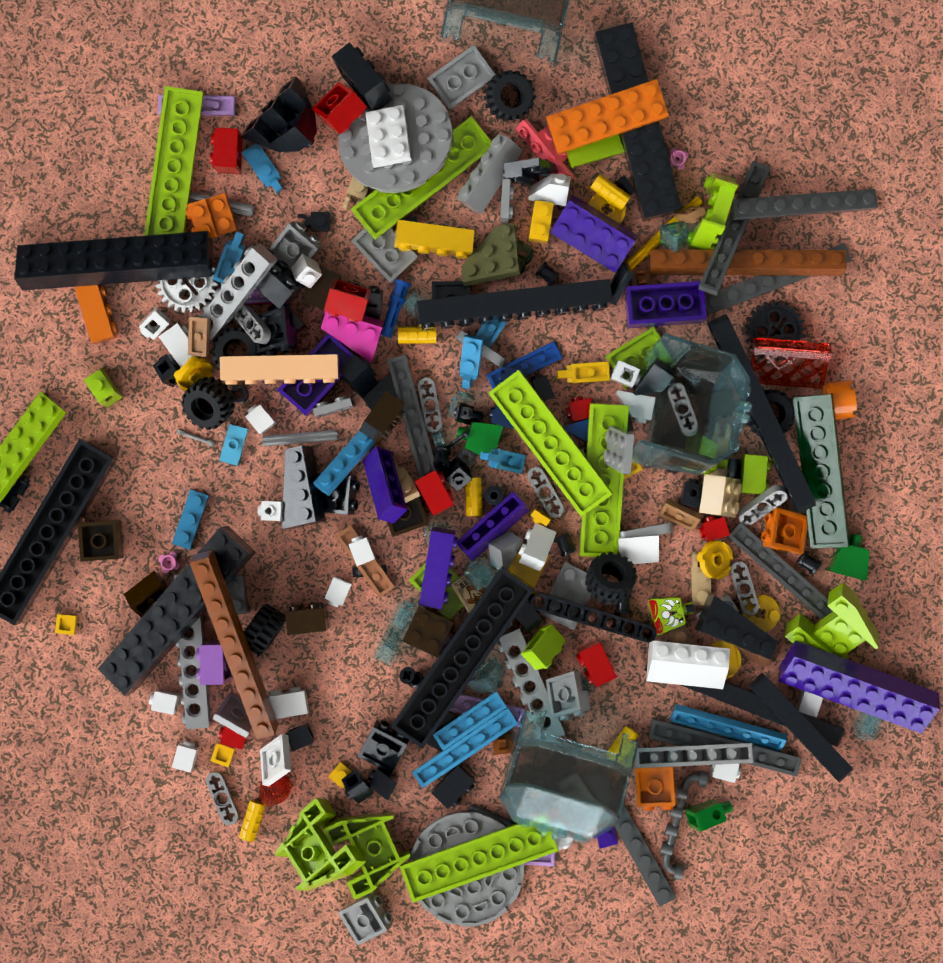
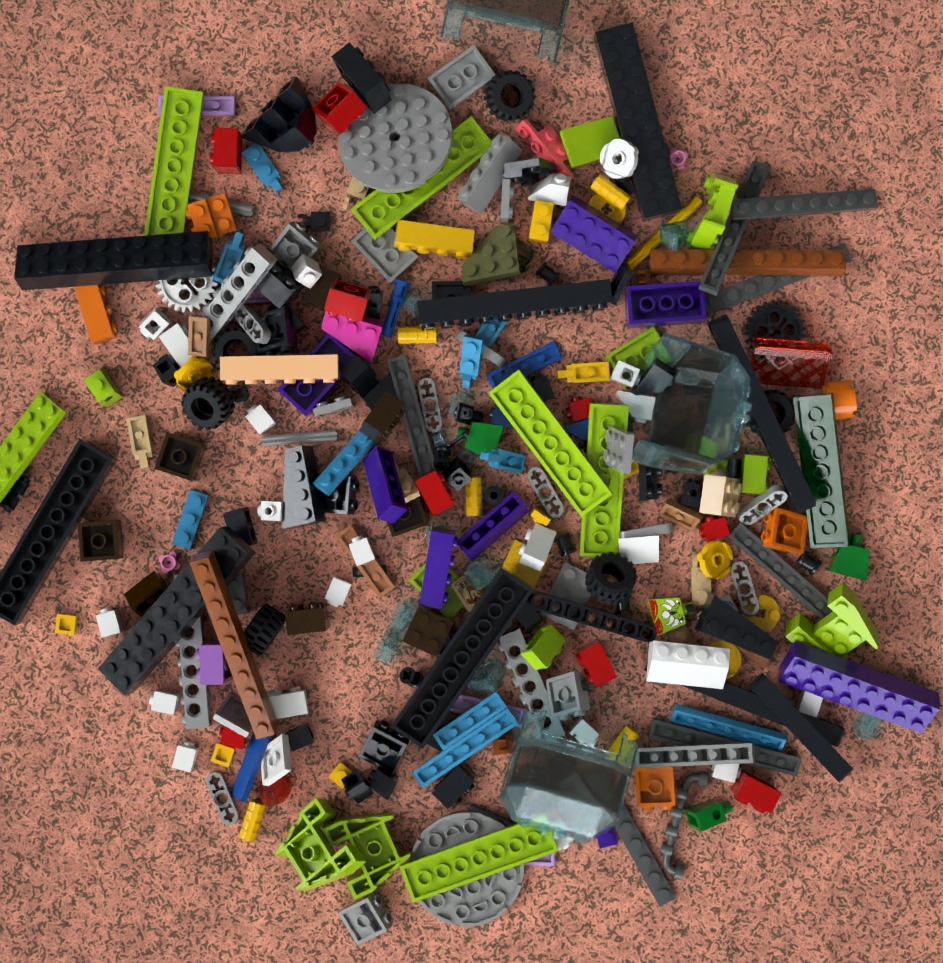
(109, 622): none -> white brick
(140, 439): none -> tan hinge
(180, 456): none -> dark brown brick
(211, 443): light grey hinge -> none
(233, 444): medium azure plate -> none
(242, 524): none -> black hinge
(249, 767): none -> blue tile
(388, 136): white plate -> none
(504, 549): light grey slope -> none
(584, 732): none -> white brick
(607, 117): orange plate -> none
(629, 158): none -> white plate
(649, 483): none -> black plate
(689, 414): light grey beam -> none
(691, 214): medium nougat plate -> none
(755, 791): none -> red brick

